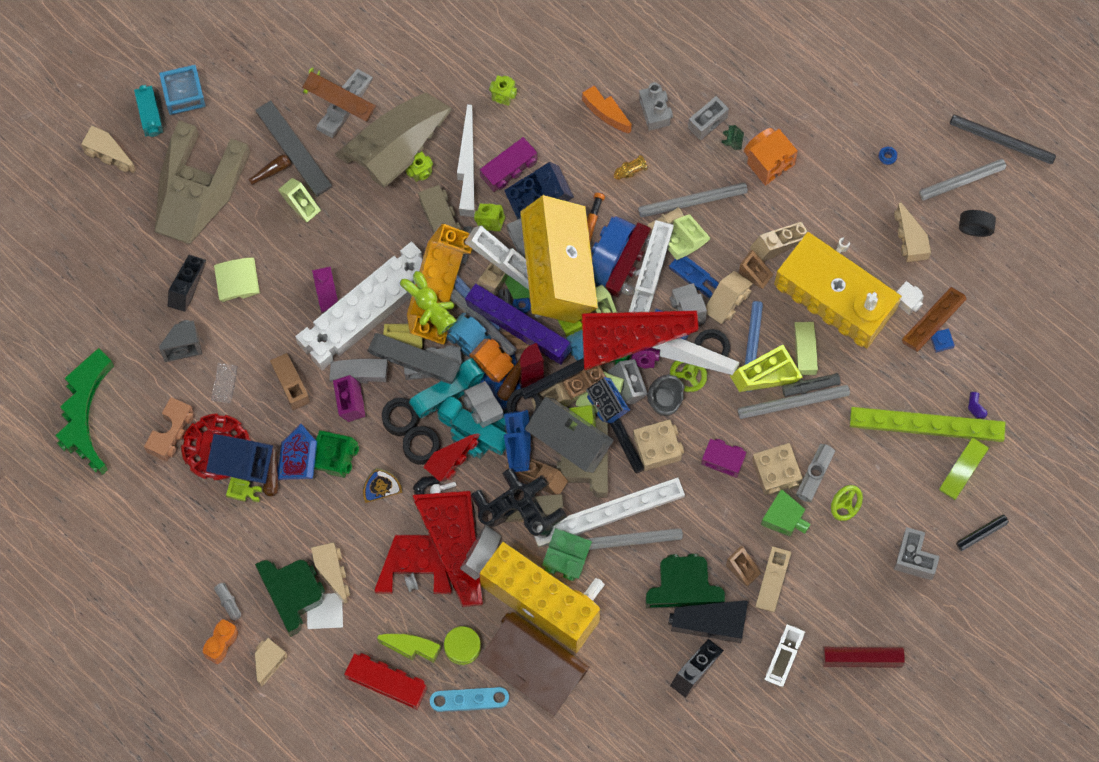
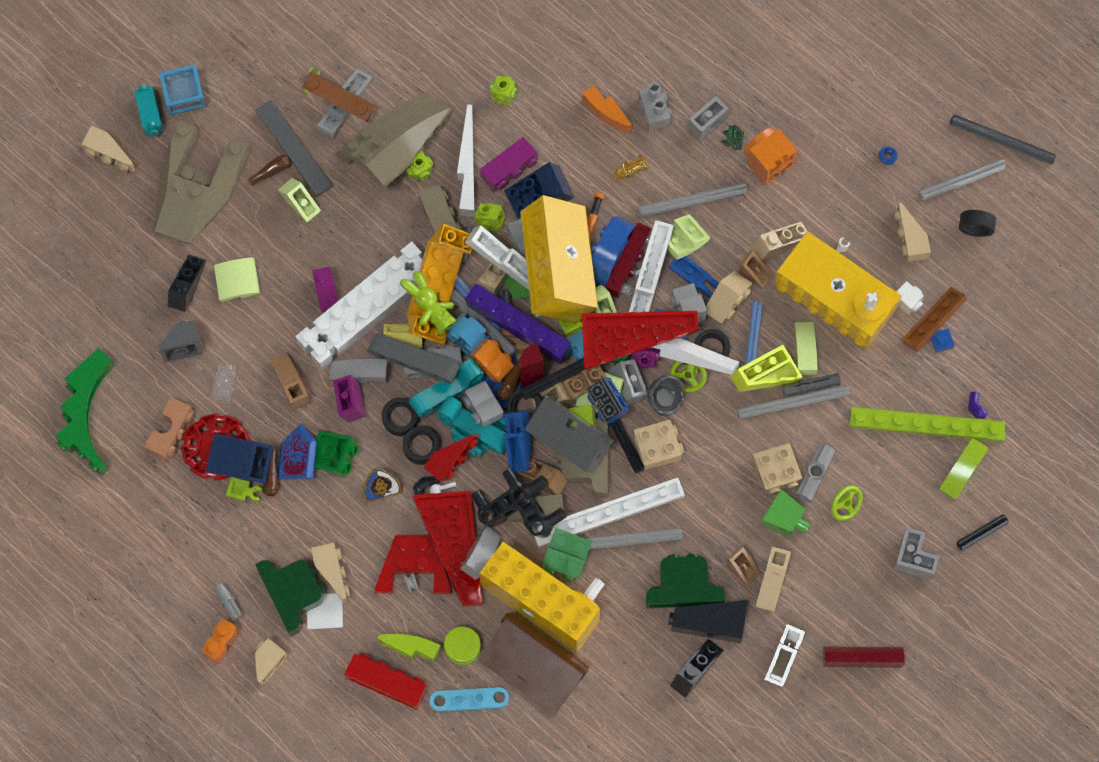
(526, 301): blue plate -> none
(668, 218): tan axle -> none
(723, 457): magenta brick -> none

